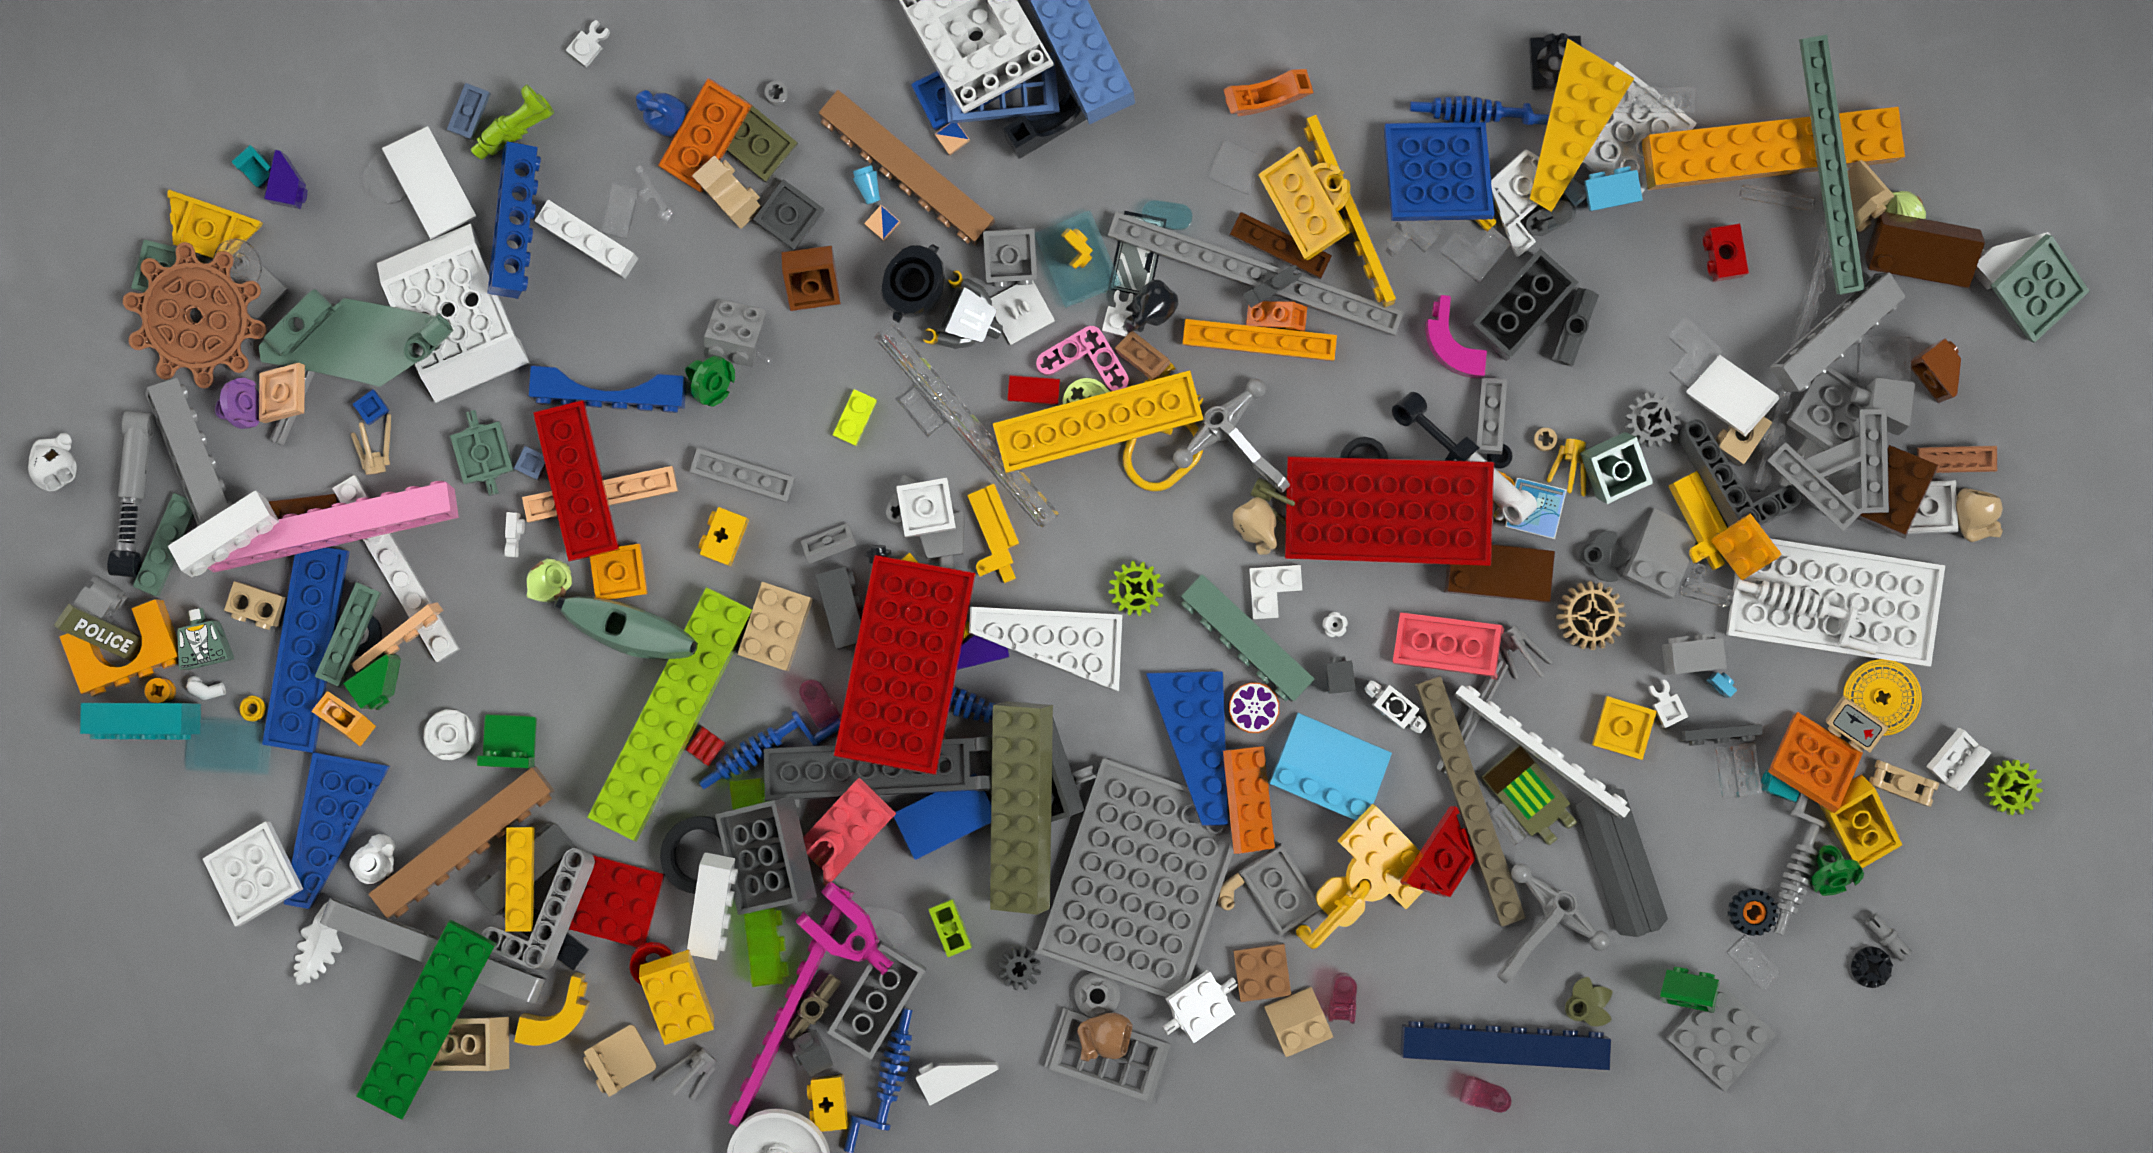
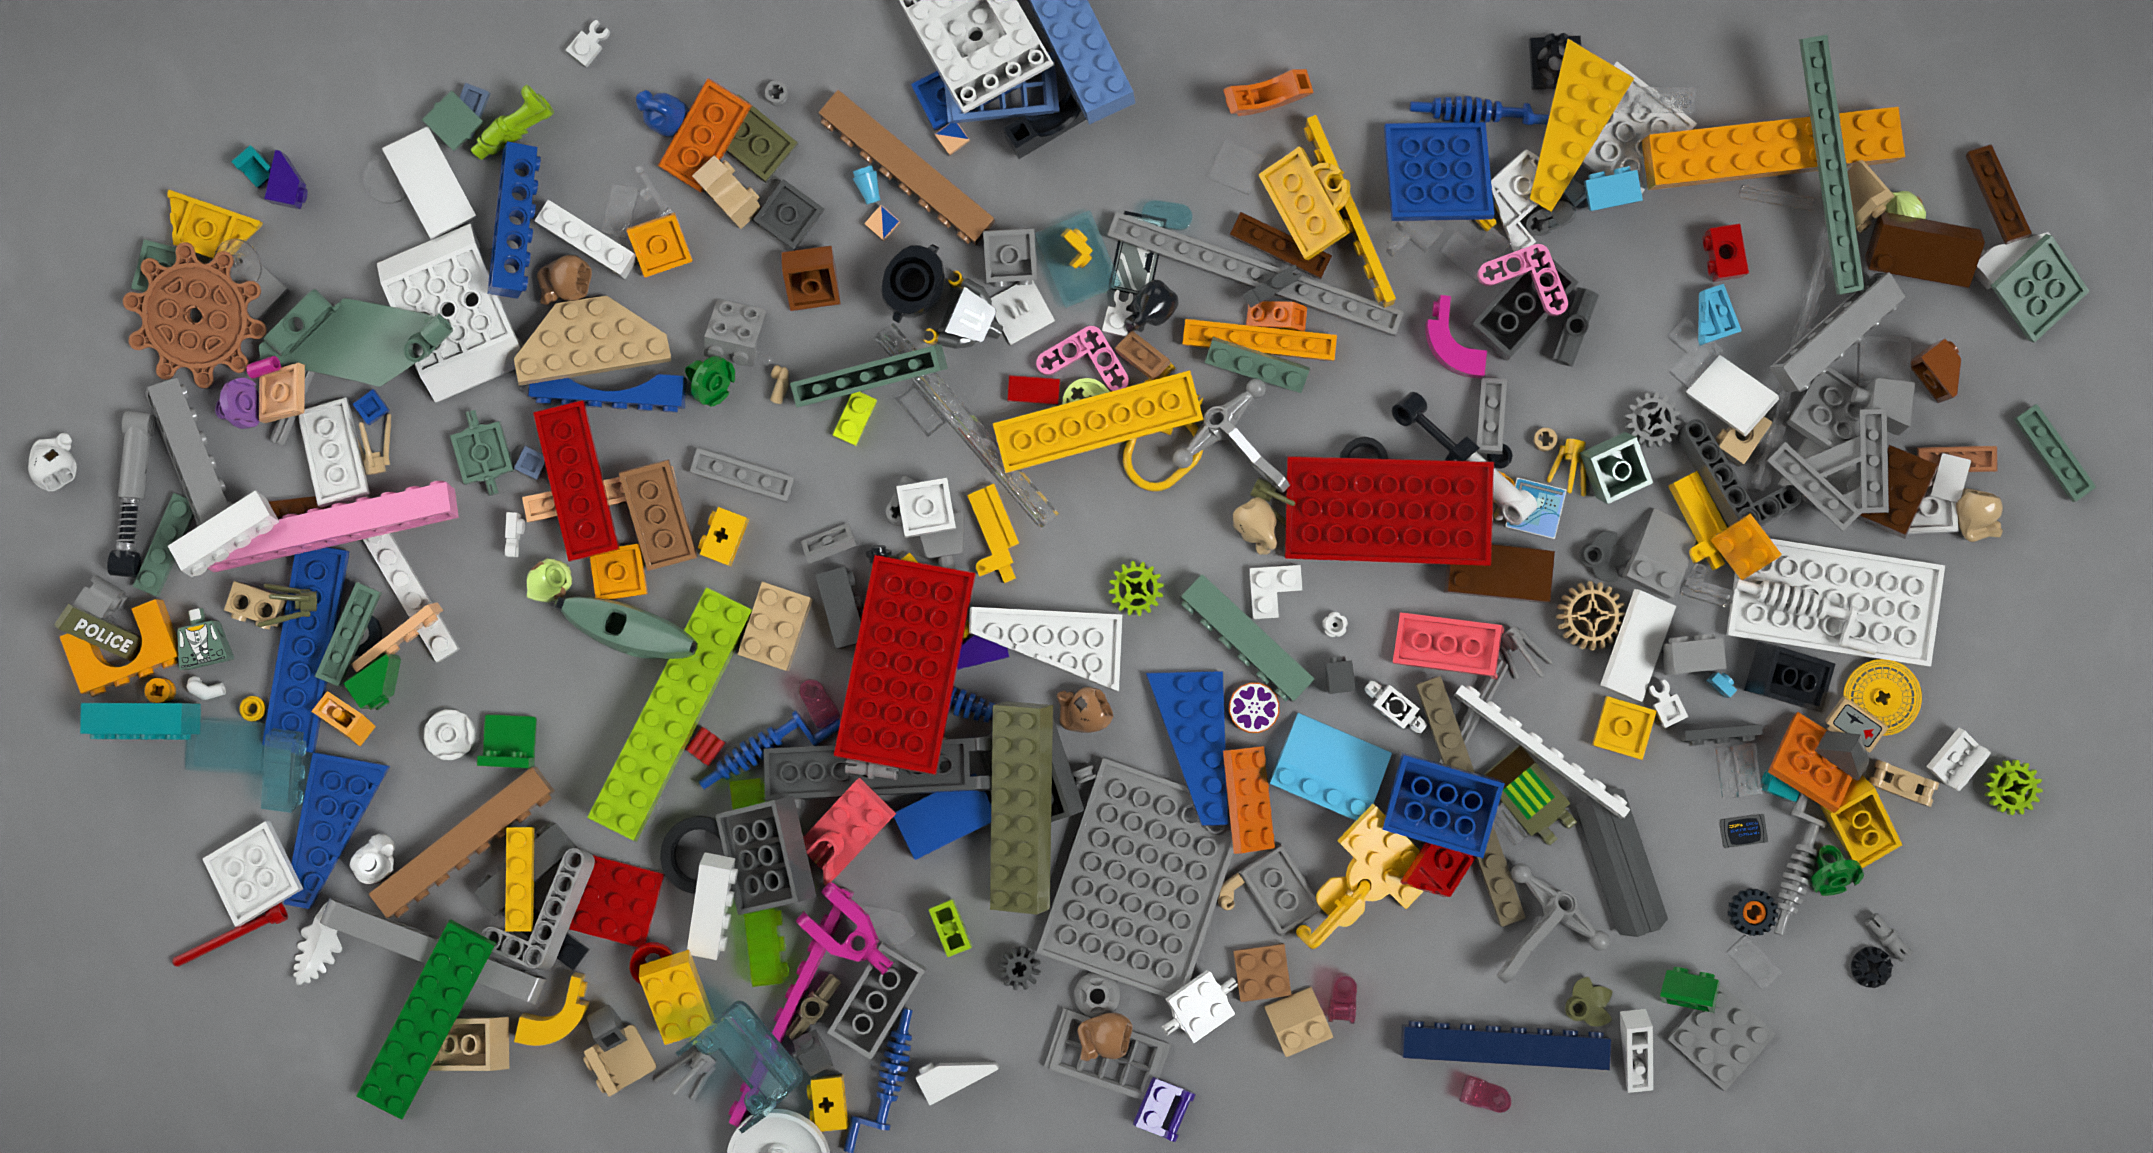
(263, 367): none -> dark pink piece
(274, 915): none -> red piece
(283, 770): none -> clear light blue brick
(304, 600): none -> olive plant
(333, 452): none -> white tile
(452, 120): none -> sand green piece
(564, 278): none -> medium nougat piece
(589, 339): none -> tan plate
(606, 1028): none -> dark grey brick
(658, 514): none -> medium nougat plate
(659, 245): none -> light orange plate
(753, 1055): none -> clear light blue windscreen
(782, 383): none -> tan arm
(869, 375): none -> sand green brick
(870, 770): none -> light grey pin
(1084, 711): none -> medium nougat piece
(1156, 1106): none -> plate
(1257, 365): none -> sand green plate
(1443, 805): none -> blue slope
(1529, 265): none -> bright pink beam
(1637, 1049): none -> white slope
(1638, 645): none -> white tile
(1716, 315): none -> medium azure wing
(1744, 830): none -> sticker
(1789, 676): none -> black slope
(1845, 752): none -> dark grey slope
(1950, 477): none -> white sticker
(1998, 194): none -> reddish brown plate
(2054, 453): none -> sand green plate

